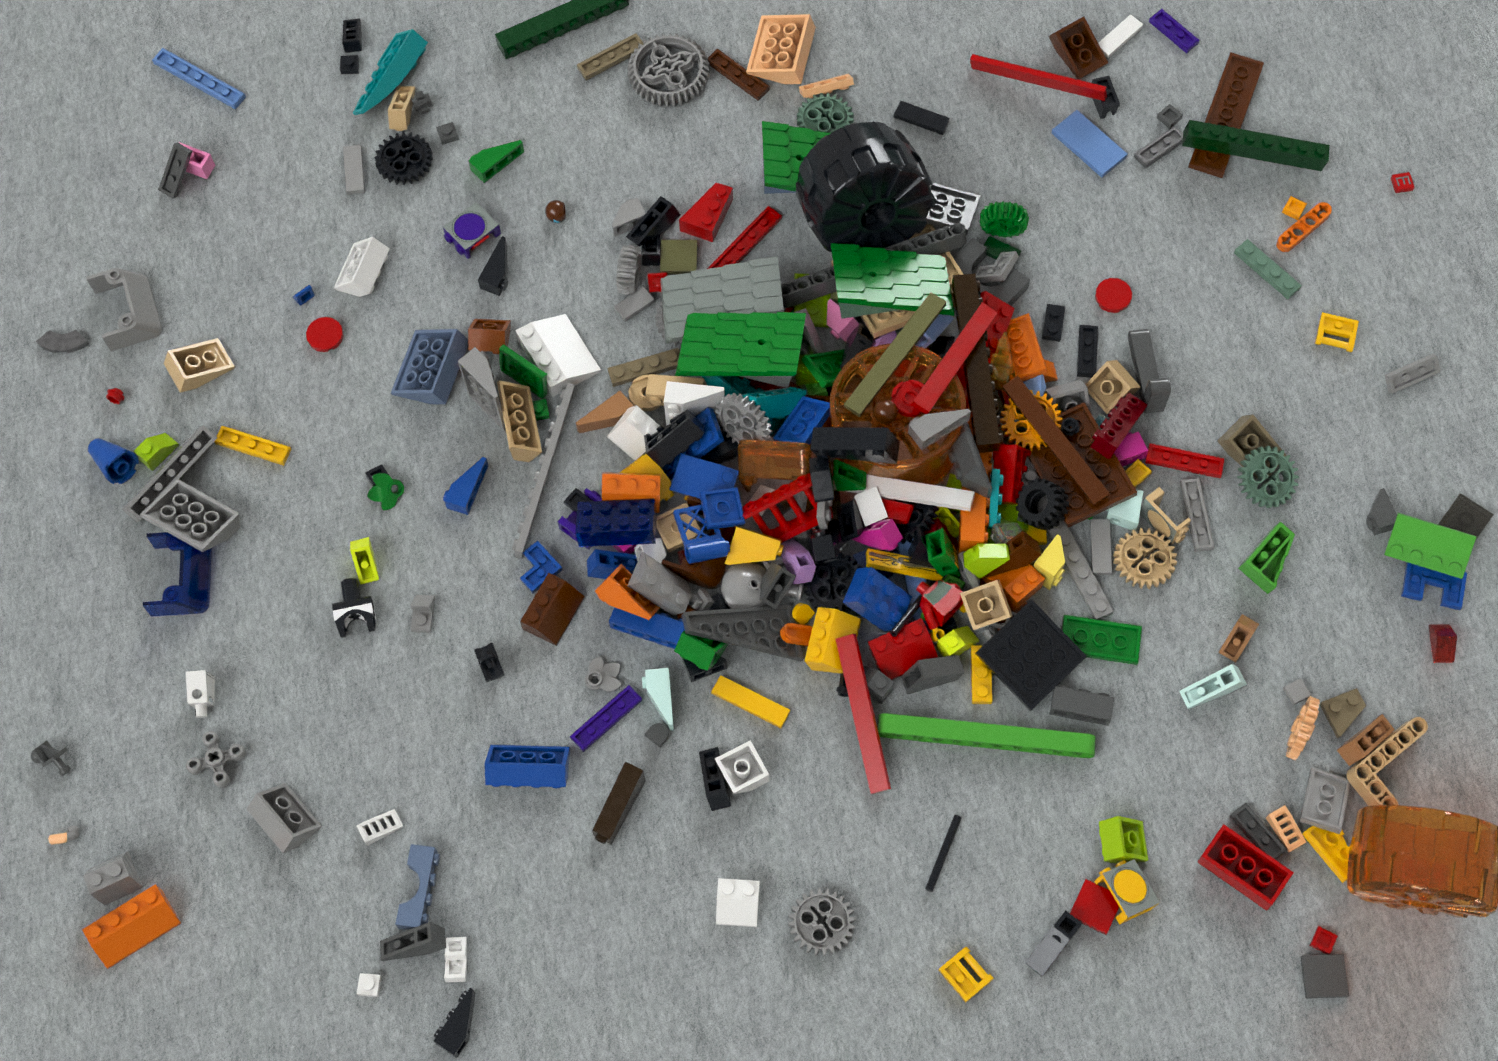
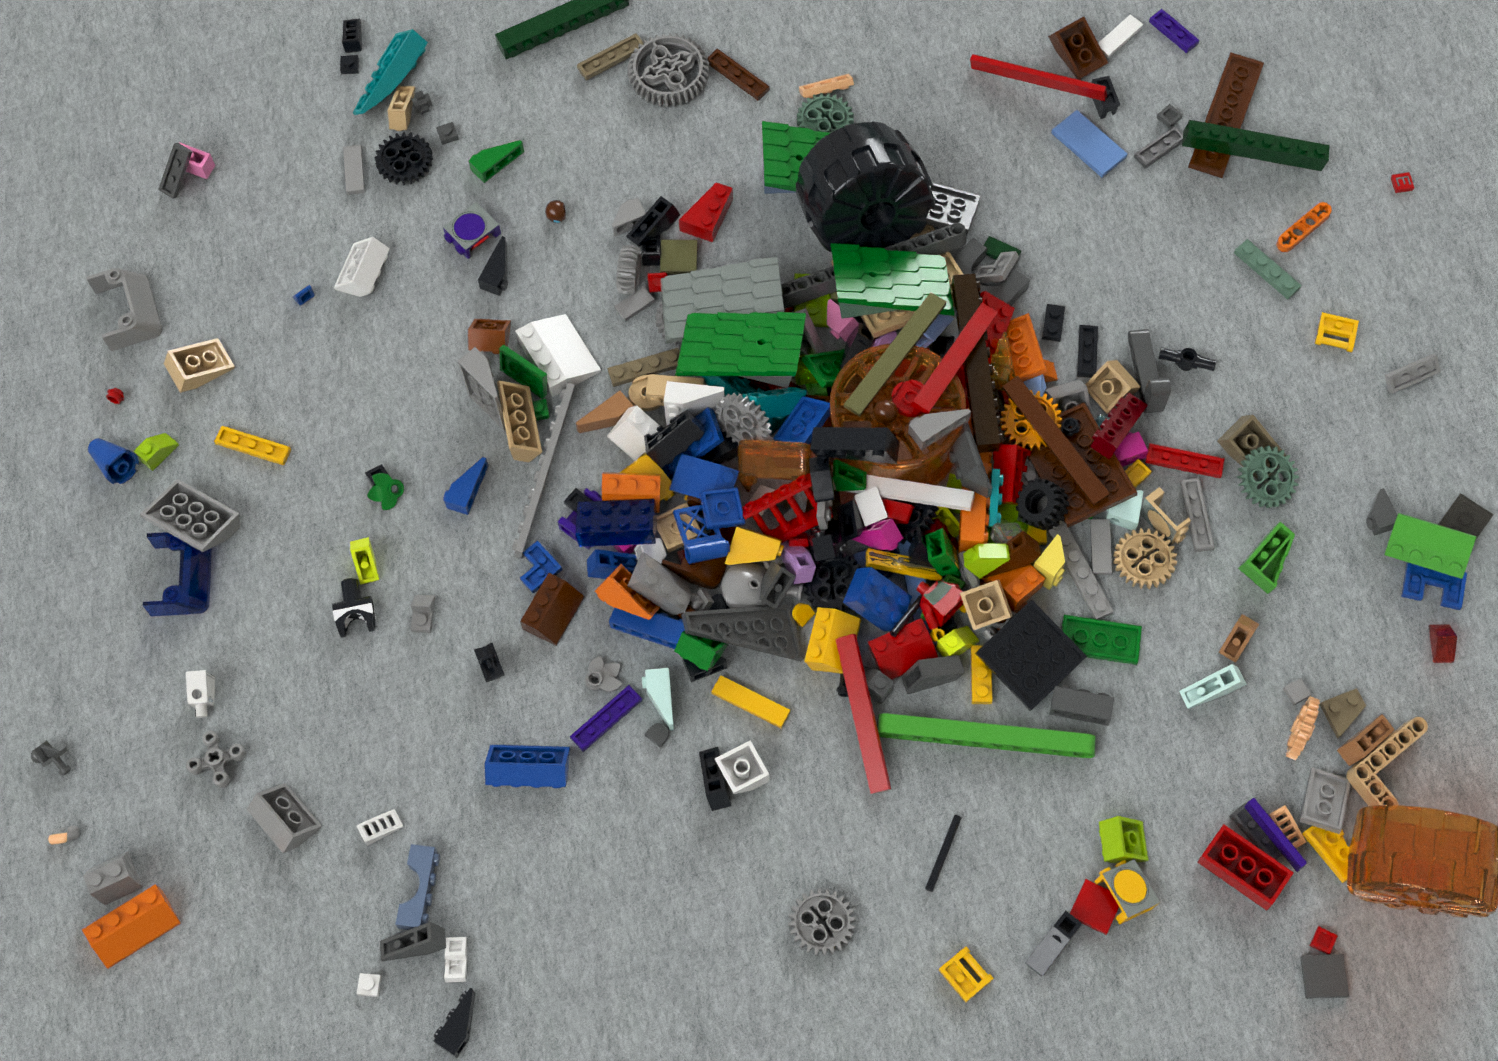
(62, 342): flat silver tile -> none
(170, 471): light grey brick -> none
(199, 78): medium blue tile -> none
(324, 334): red tile -> none
(430, 365): sand blue slope -> none
(619, 803): dark brown slope -> none
(737, 902): white slope -> none
(748, 238): red tile -> none
(782, 48): light nougat slope -> none
(796, 633): orange tile -> none
(799, 540): none -> red tile
(921, 117): black tile -> none
(1004, 219): green gear -> none
(1113, 295): red tile -> none
(1178, 358): none -> black pin
(1275, 834): none -> dark purple tile
(1294, 208): light orange tile -> none

